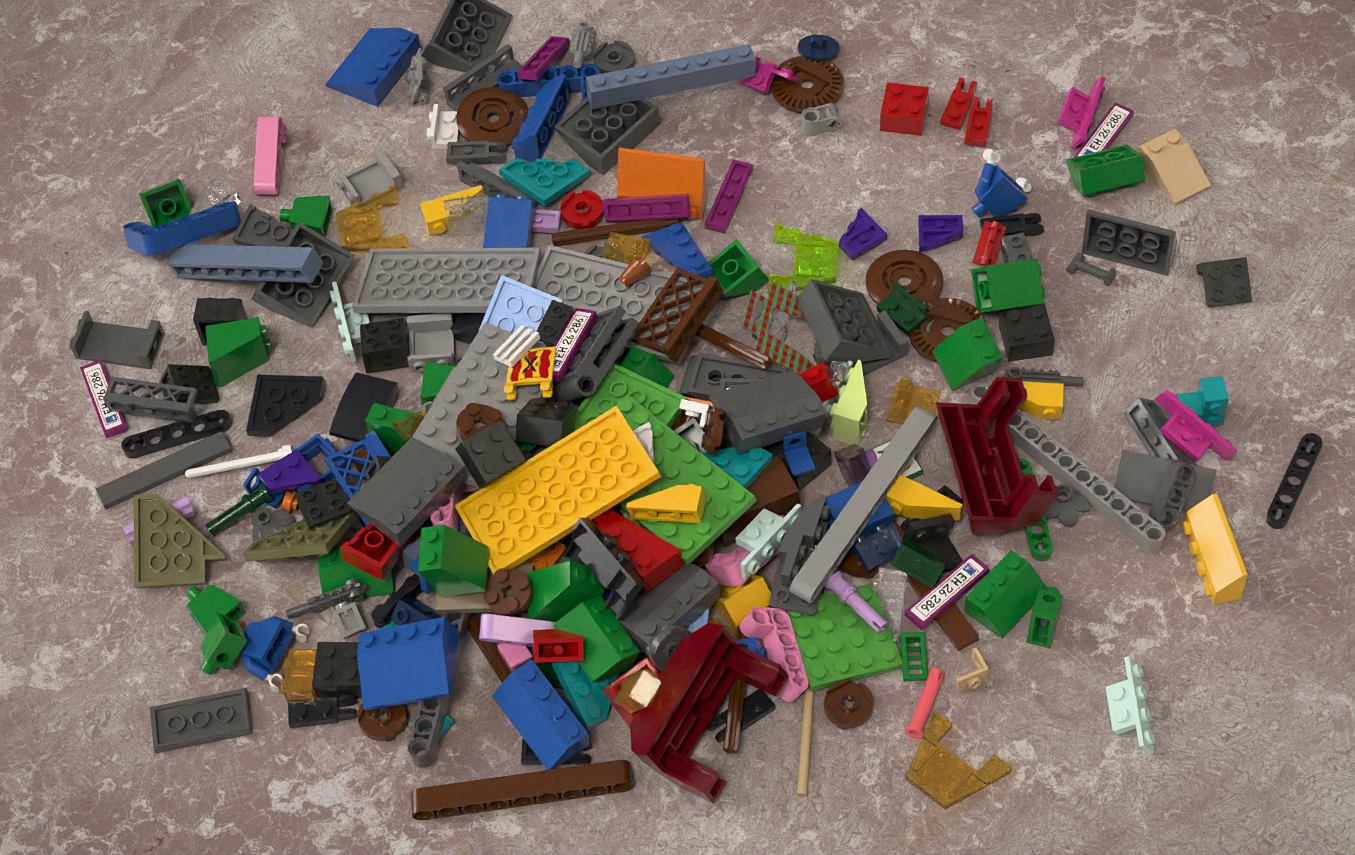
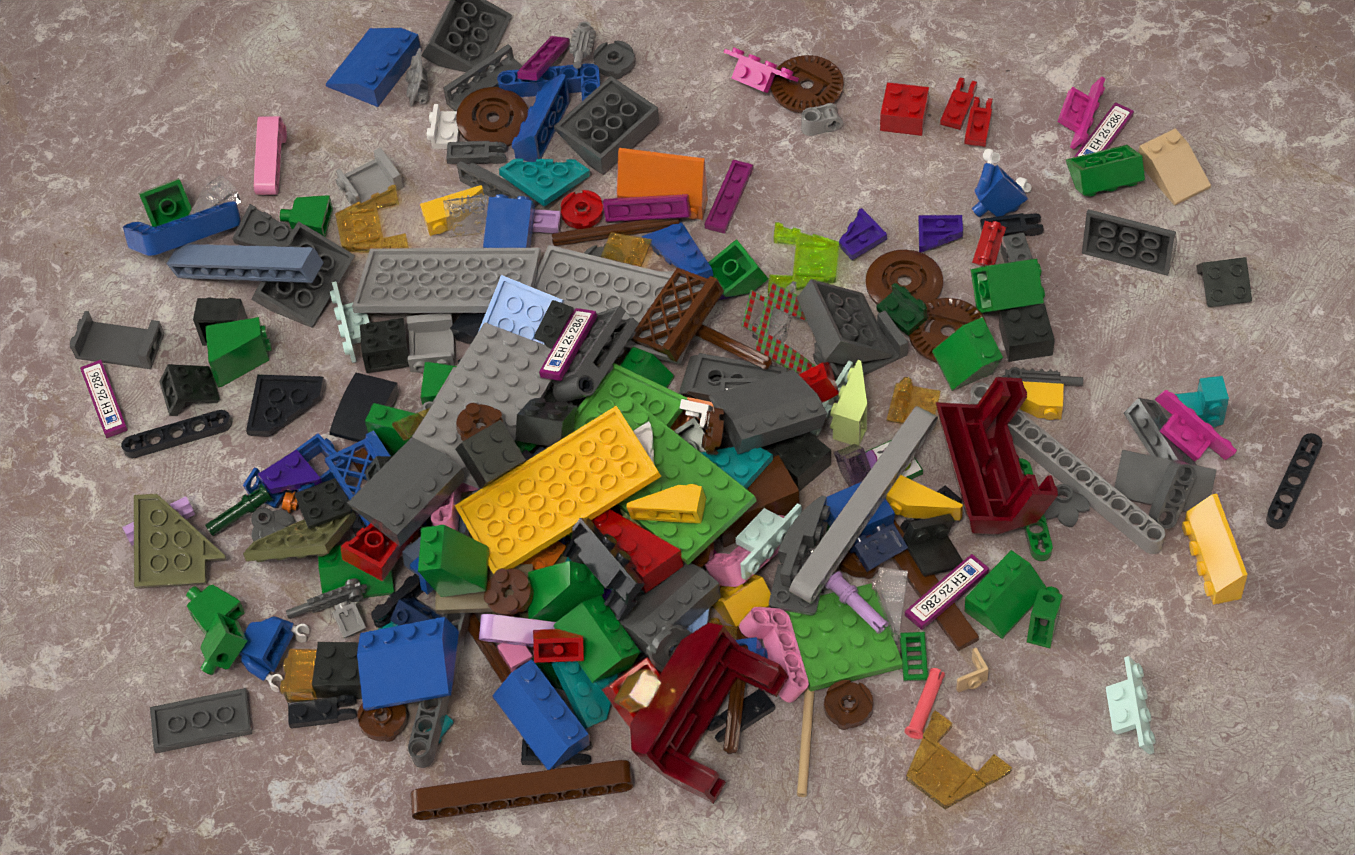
(150, 406): dark grey fence -> none
(163, 470): dark grey tile -> none
(240, 463): white piece -> none
(512, 345): white tile -> none
(532, 369): yellow flag -> none
(635, 271): dark orange cone -> none
(670, 76): sand blue brick -> none
(798, 454): blue bracket -> none
(818, 47): dark blue piece -> none
(839, 369): clear arm -> none
(918, 562): dark green panel -> none
(1077, 263): dark grey piece -> none

